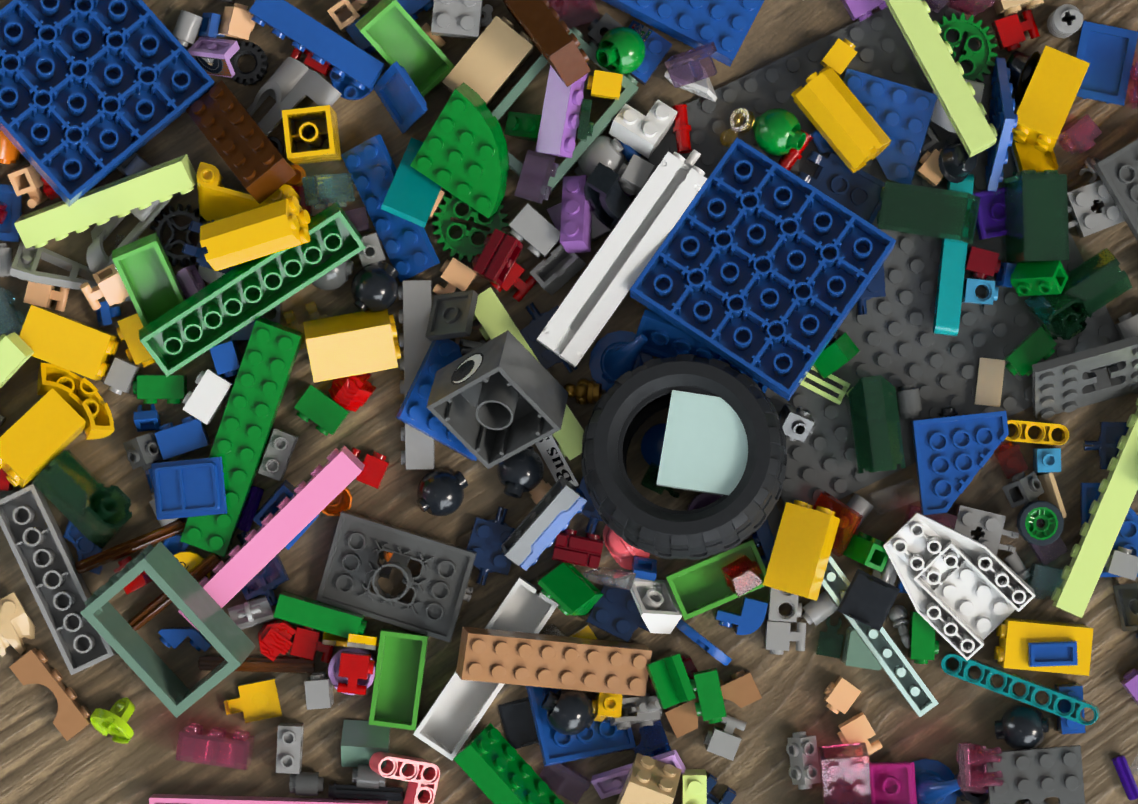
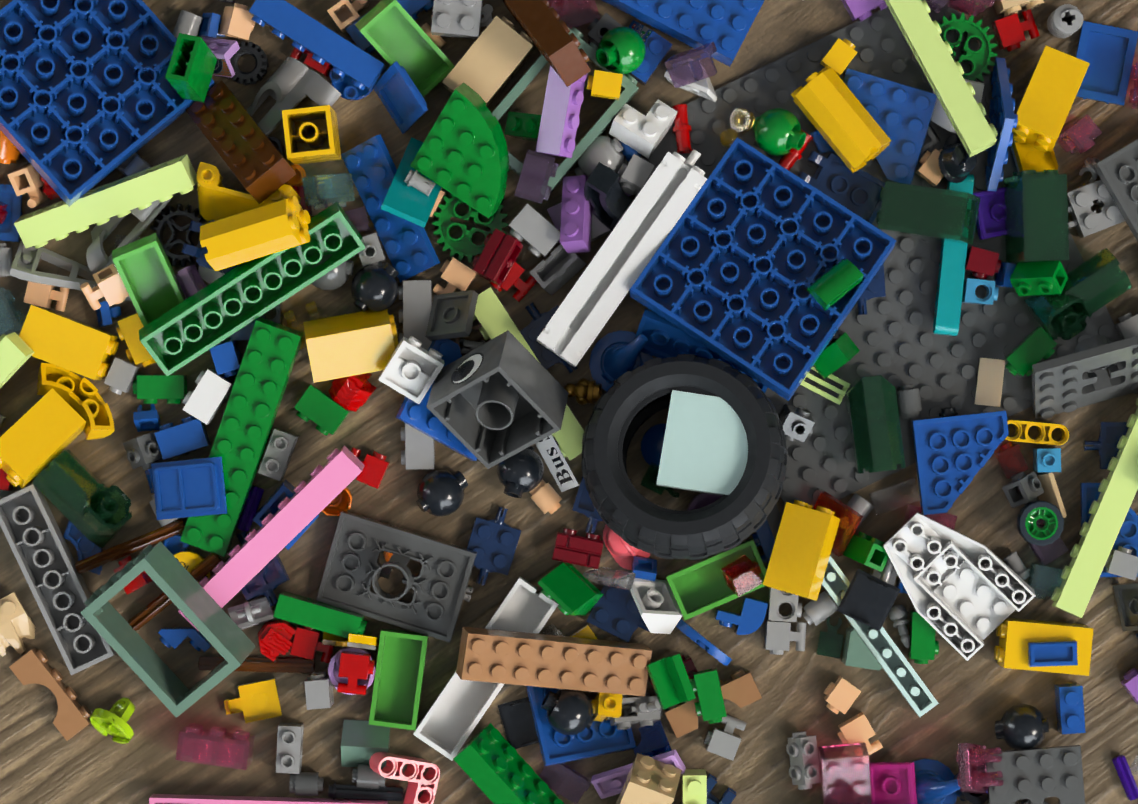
(191, 67): none -> green brick
(412, 369): none -> white plate
(419, 182): none -> light grey pin
(544, 523): piece -> none
(585, 127): clear green plate -> none
(835, 283): none -> green brick
(990, 525): light grey hinge -> none
(1021, 71): black piece -> none
(1032, 689): teal beam -> none

